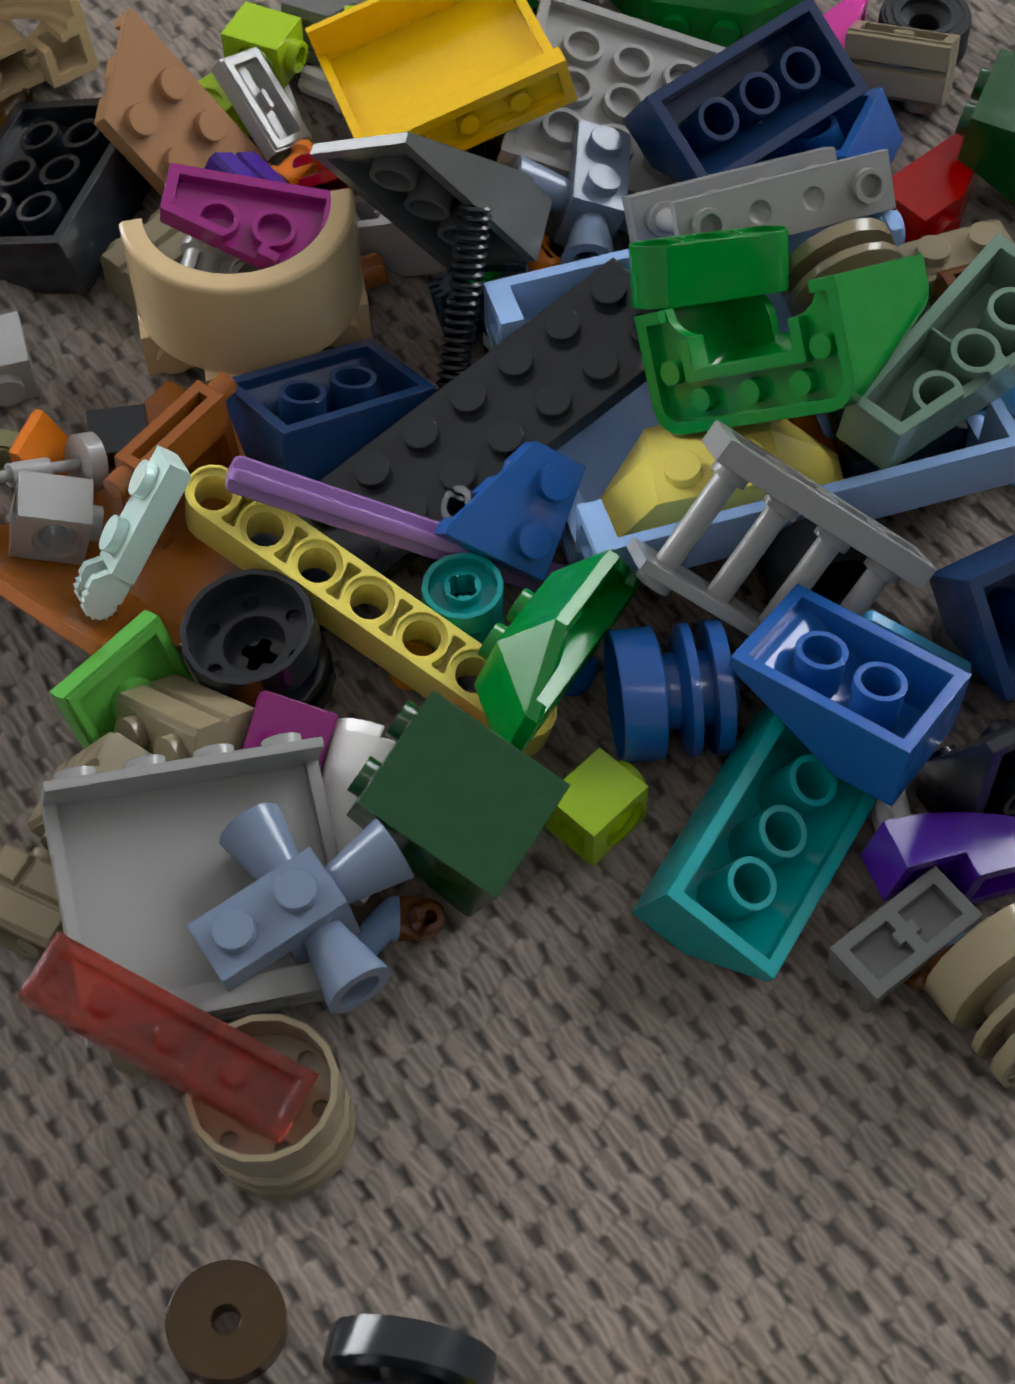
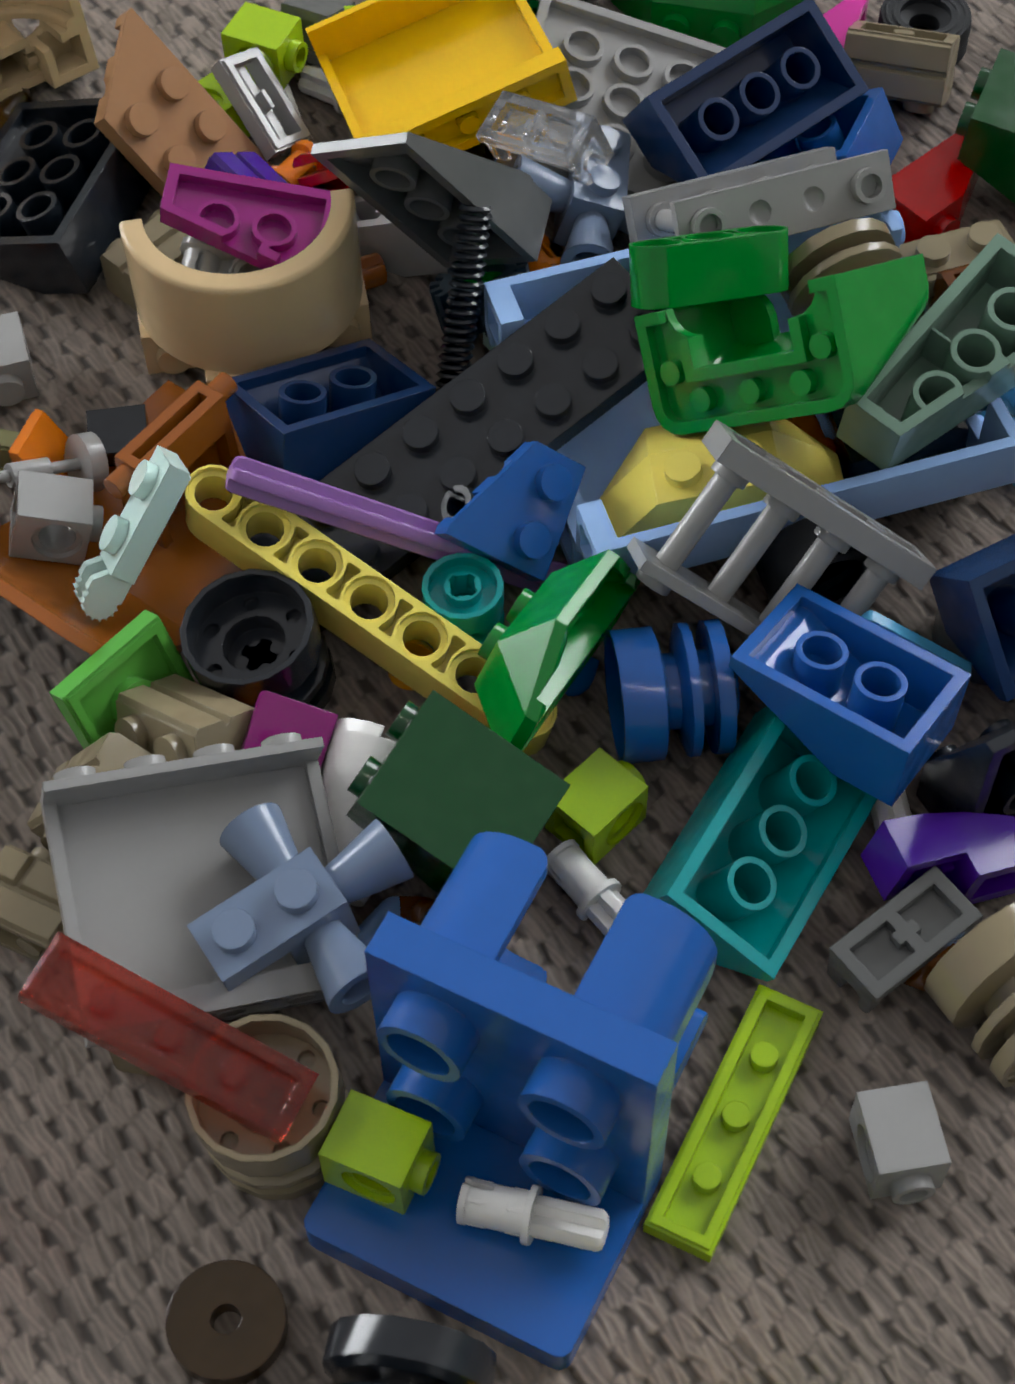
(379, 1152): none -> lime brick
(521, 1095): none -> blue piece
(531, 1215): none -> white axle
(545, 134): none -> clear hinge
(585, 884): none -> white axle
(733, 1123): none -> lime tile
(900, 1142): none -> light grey brick

